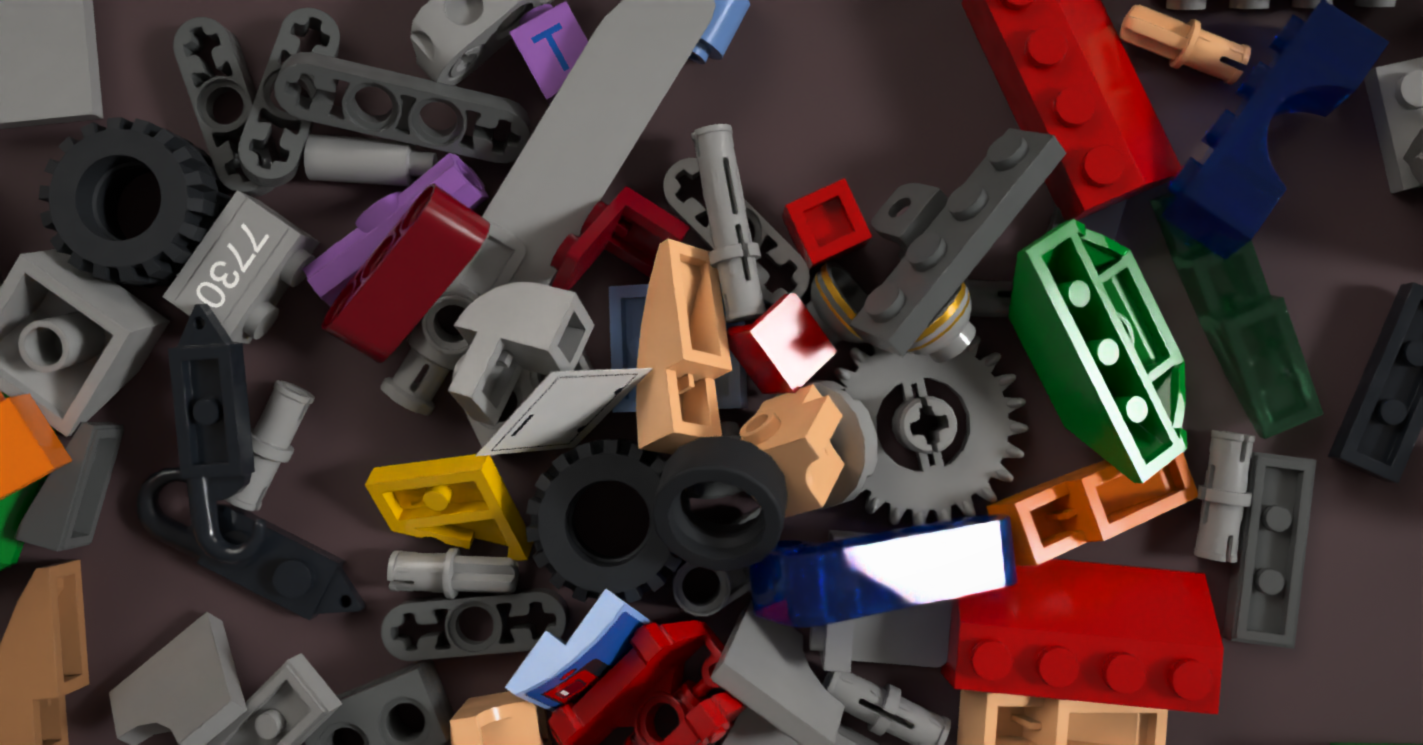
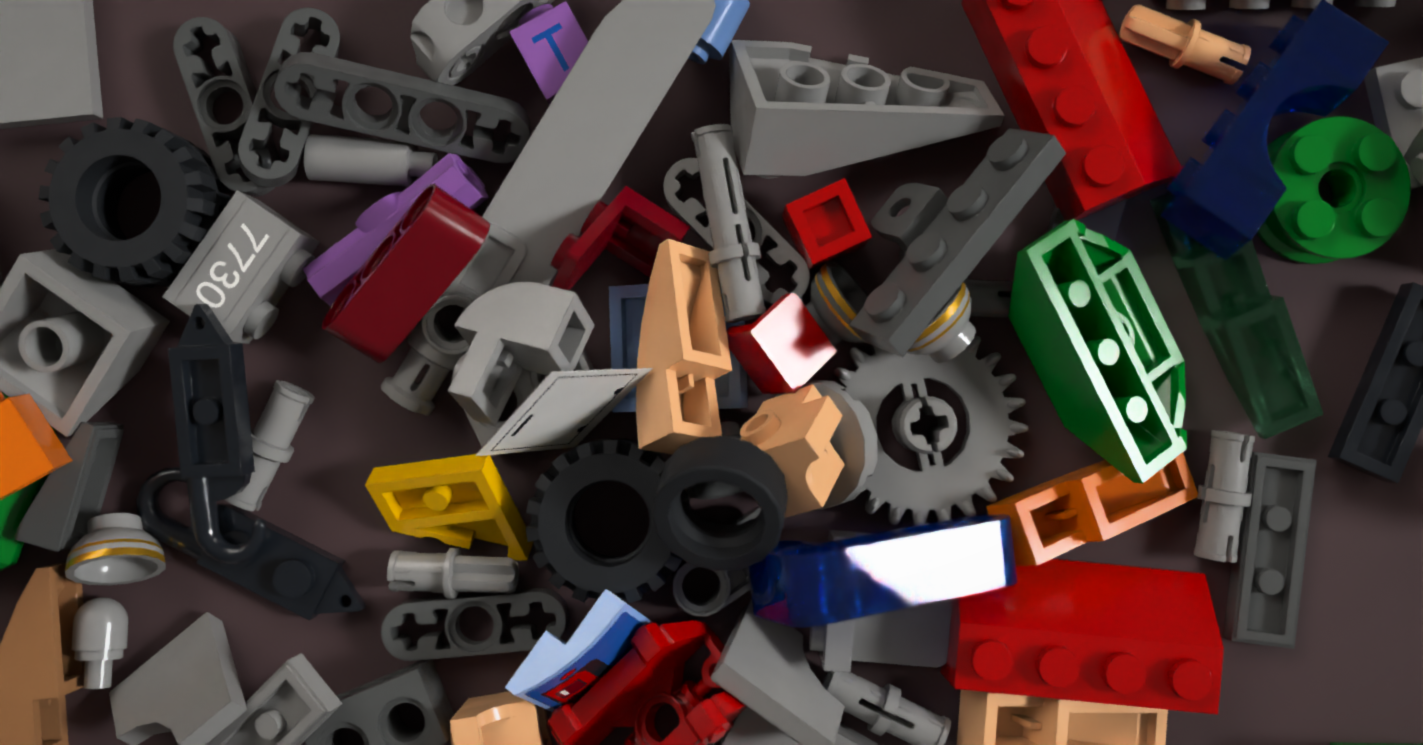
(99, 638): none -> light grey cylinder
(115, 552): none -> light grey piece
(822, 115): none -> light grey wedge
(1366, 185): none -> green wheel

